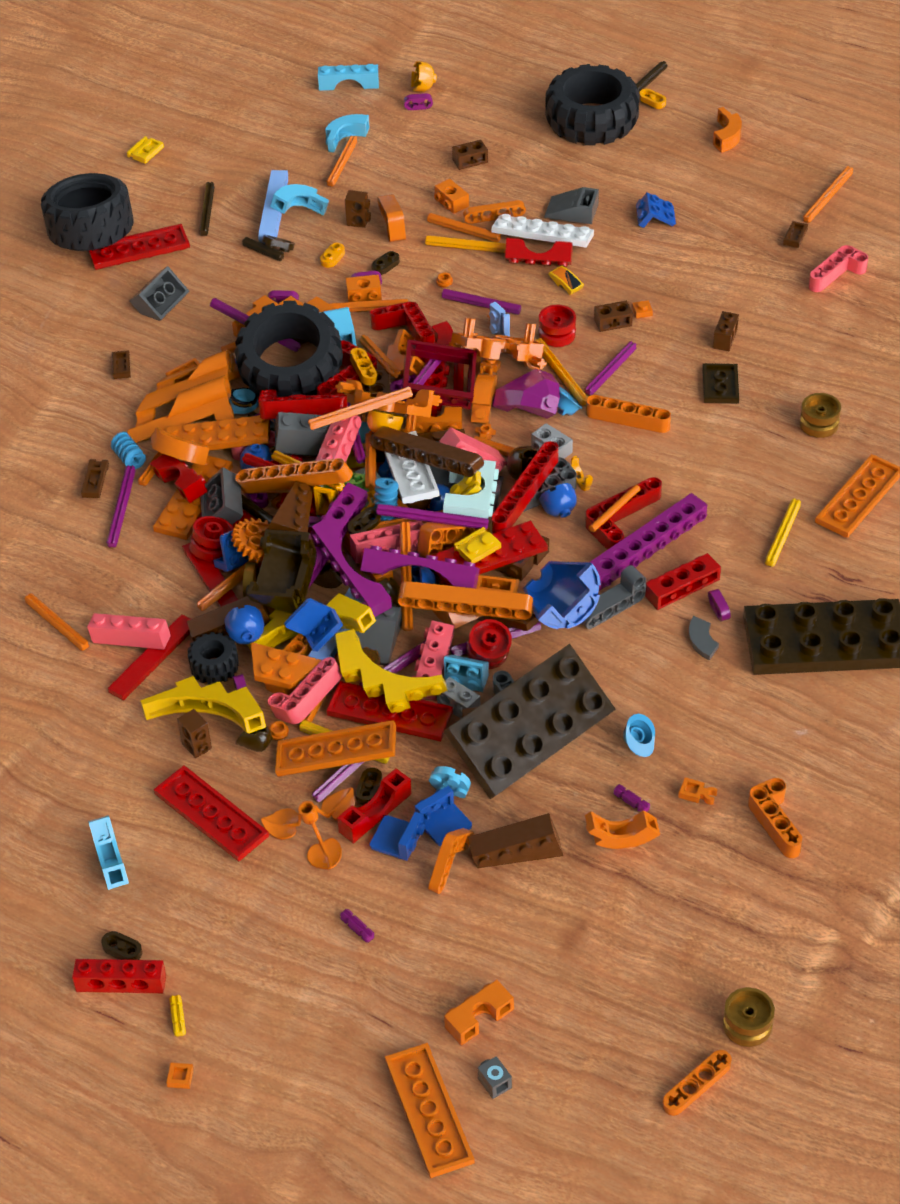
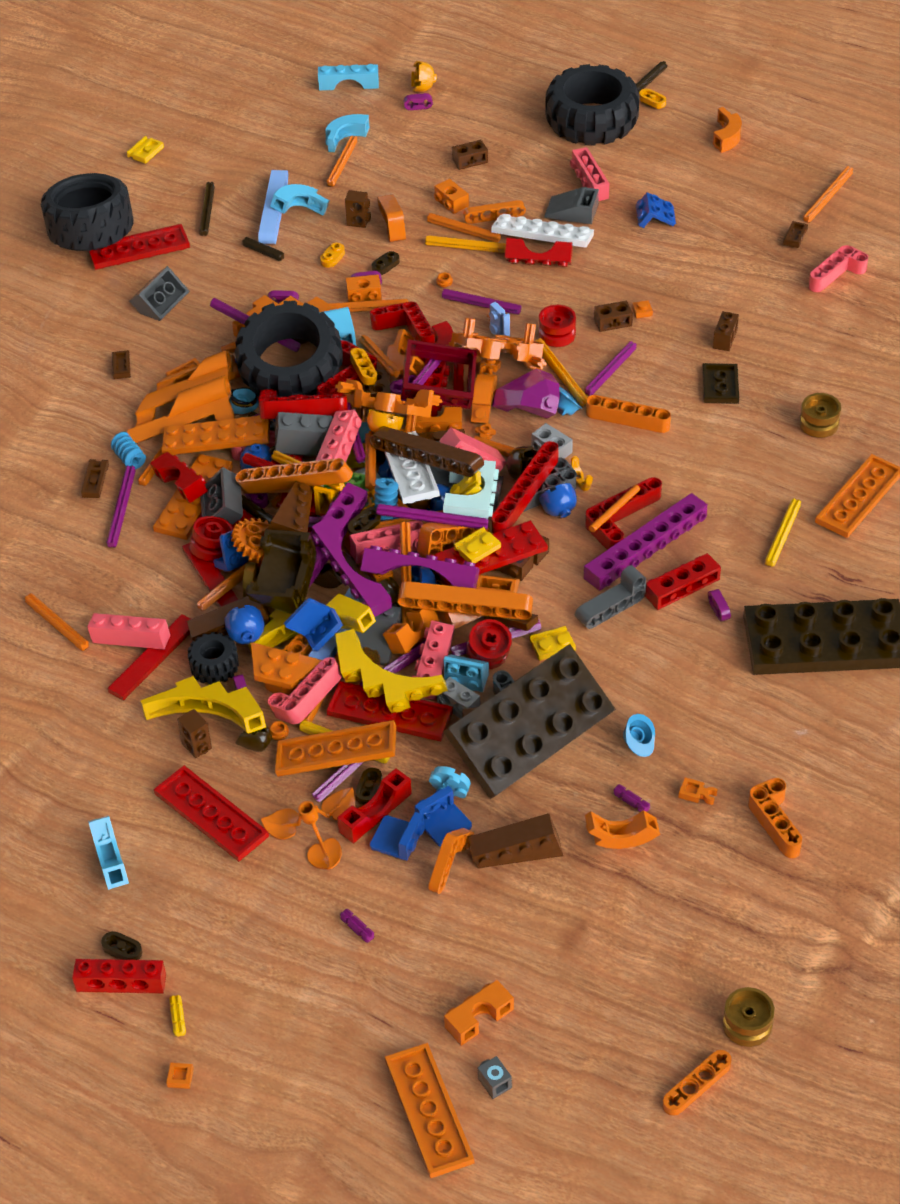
(178, 447): orange arch -> none
(271, 241): dark brown plate -> none
(360, 408): orange axle -> none
(404, 636): none -> orange arch
(550, 642): none -> yellow plate
(564, 593): blue cone -> none
(567, 279): slope -> none
(589, 172): none -> coral brick
(701, 638): dark grey tile -> none

